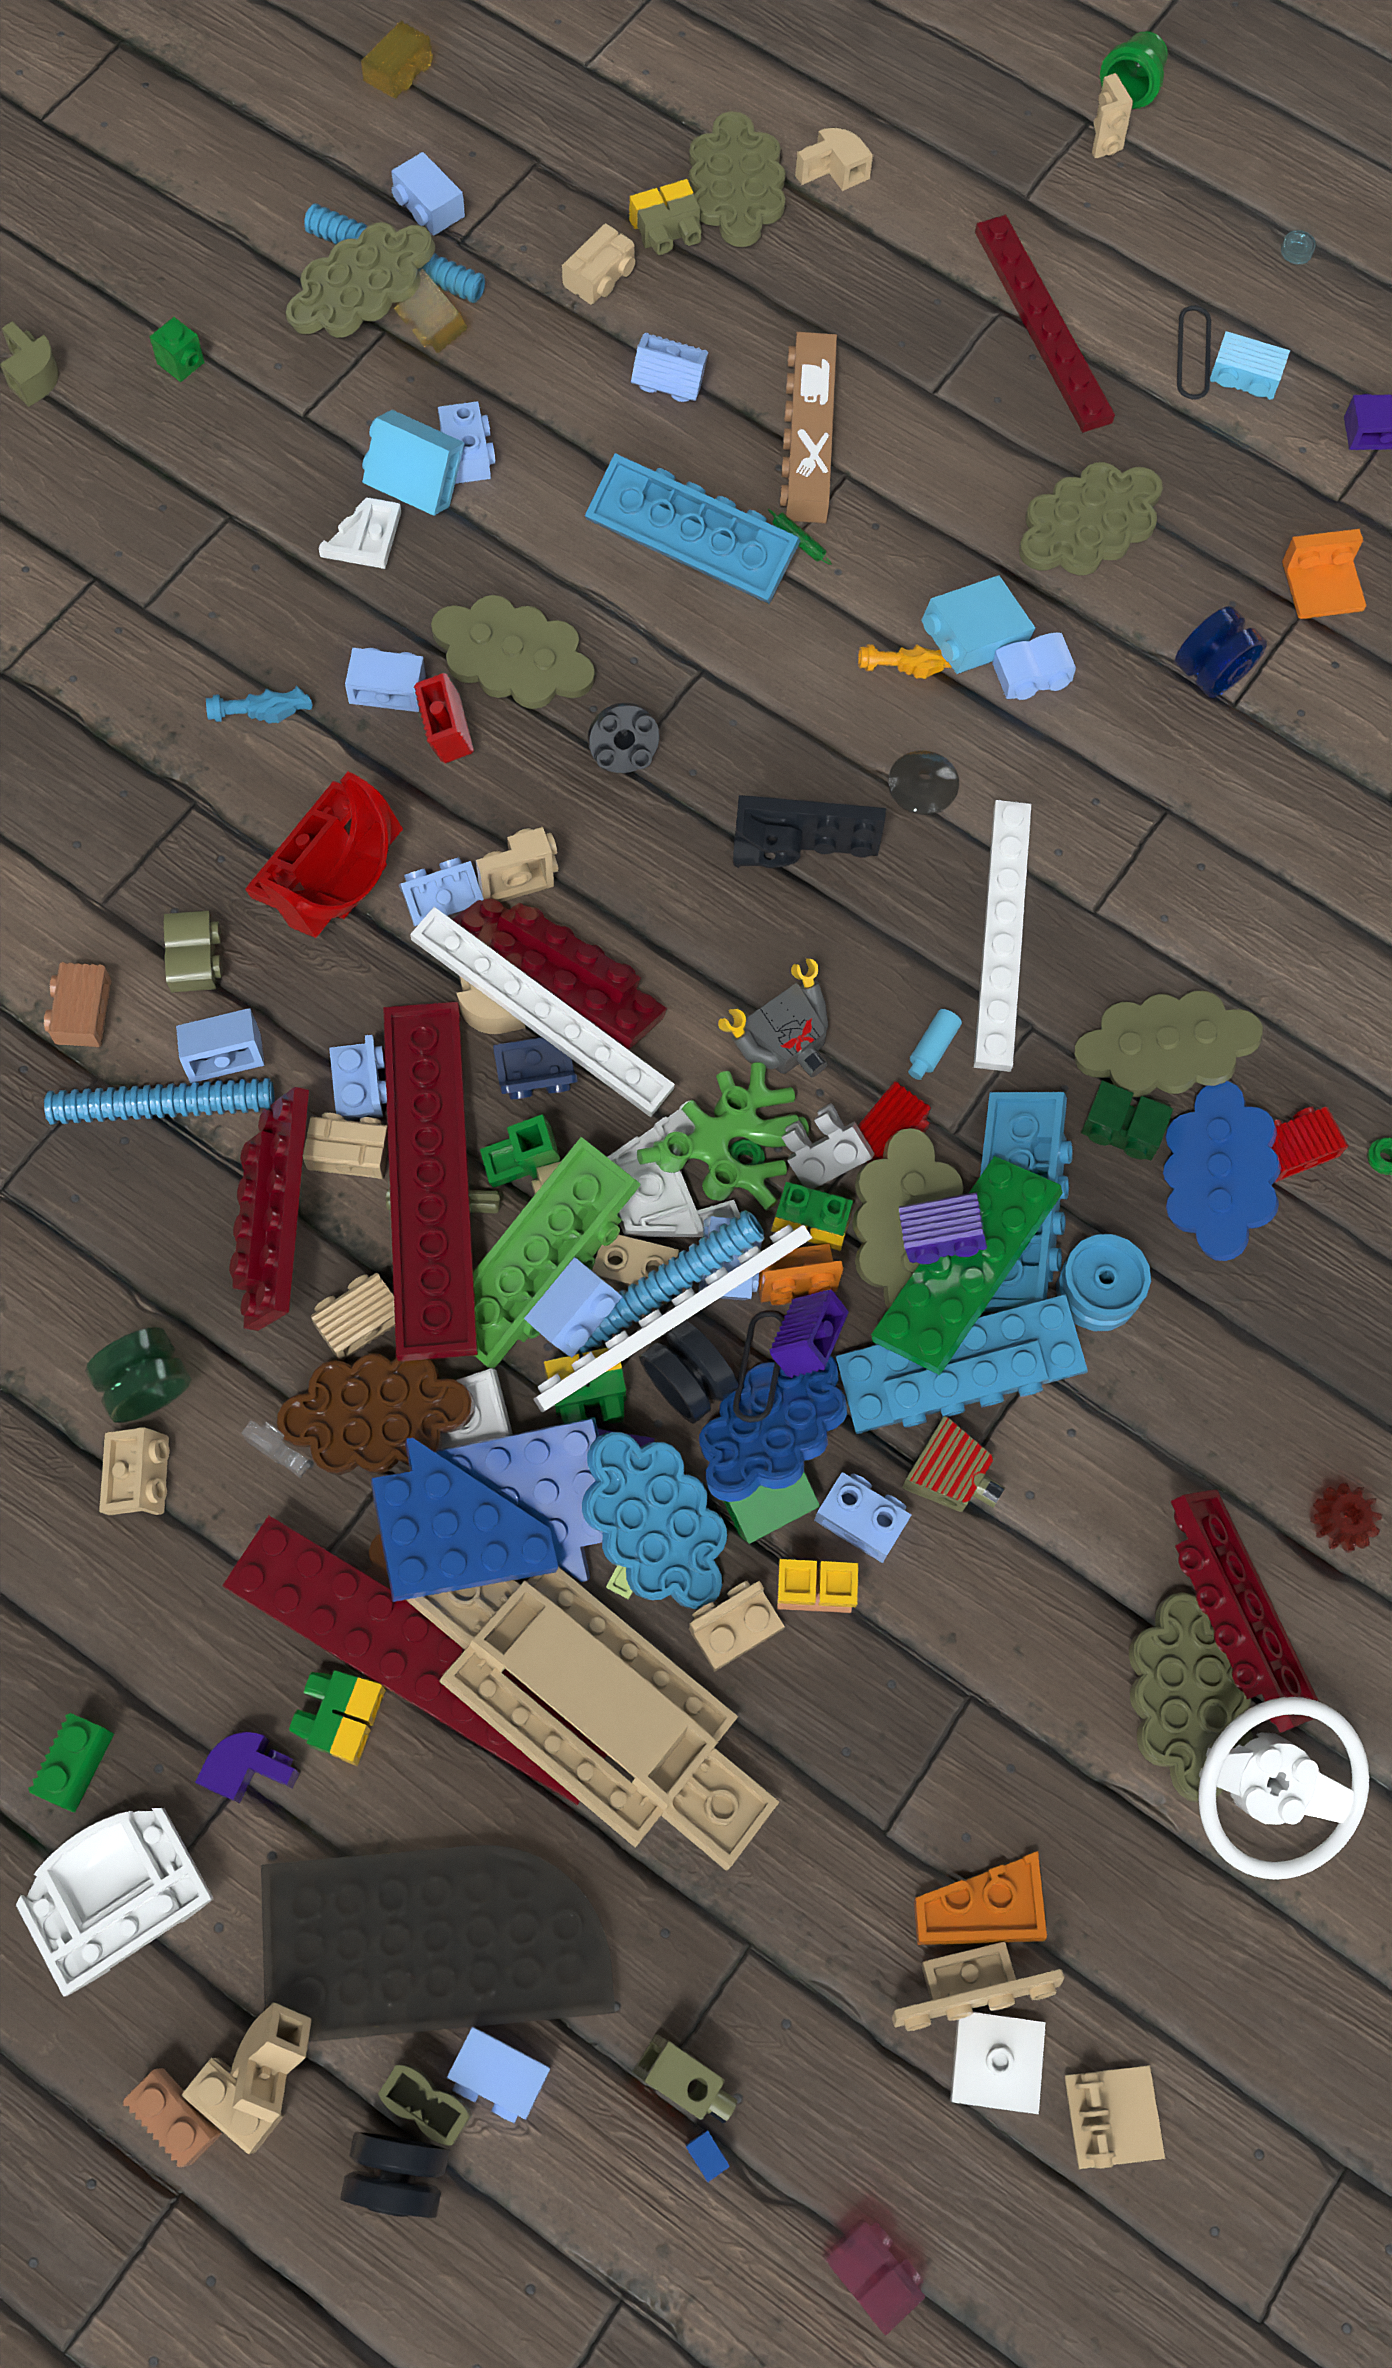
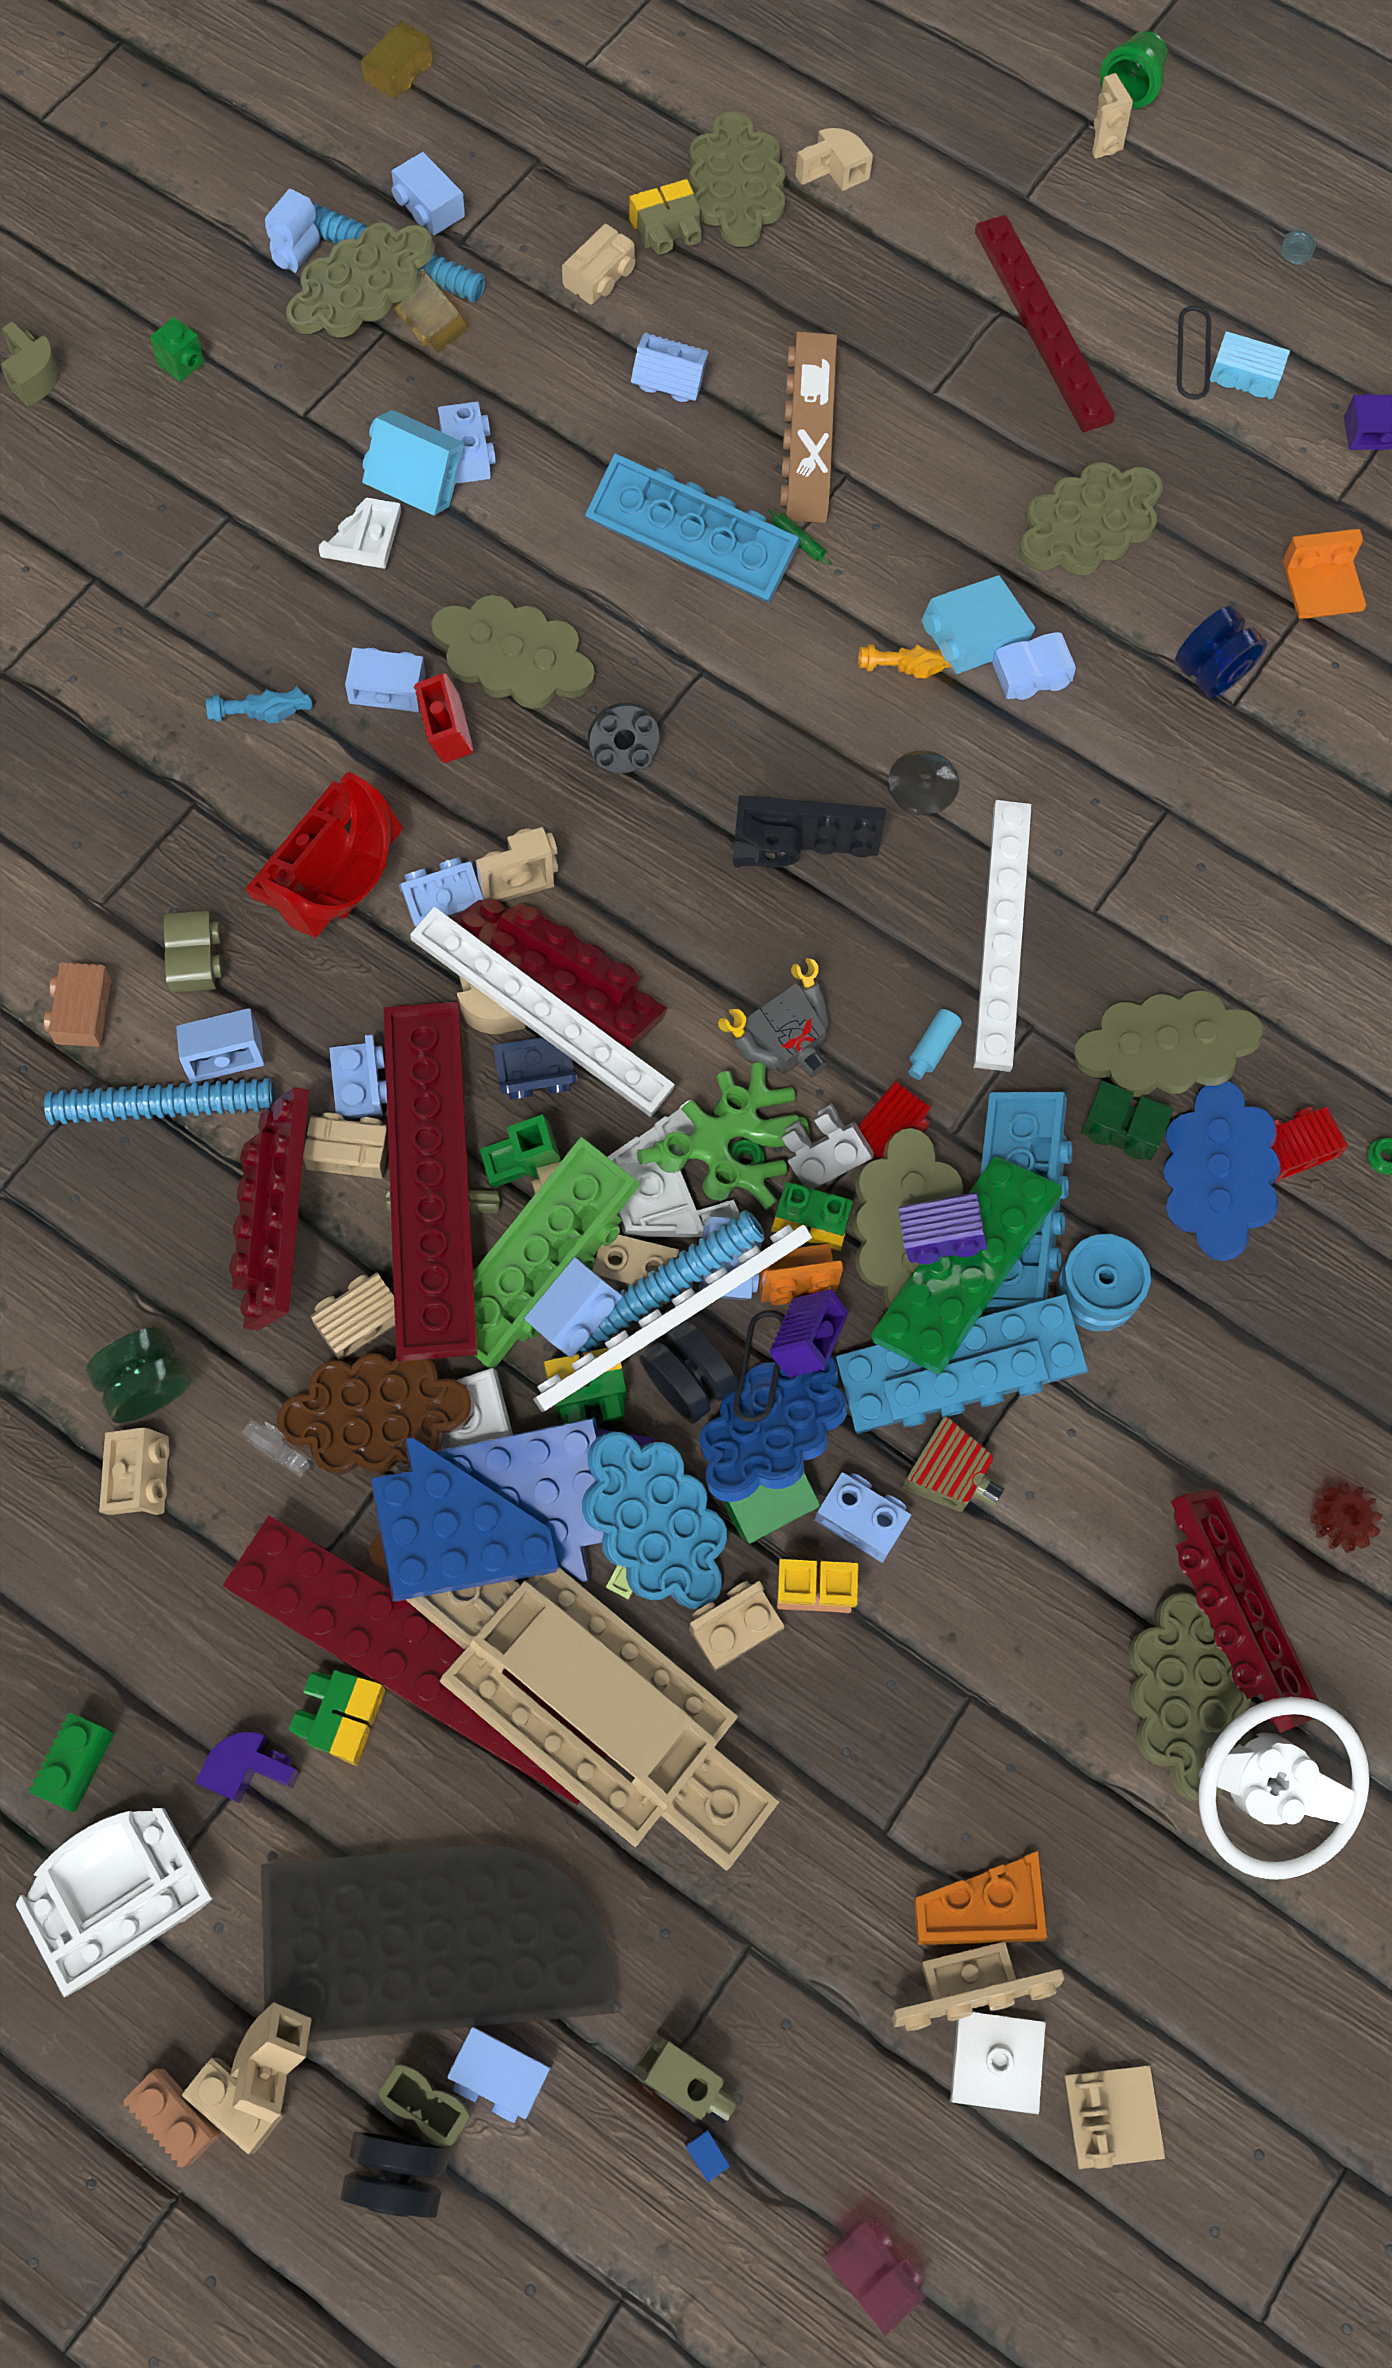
(292, 230): none -> light blue brick

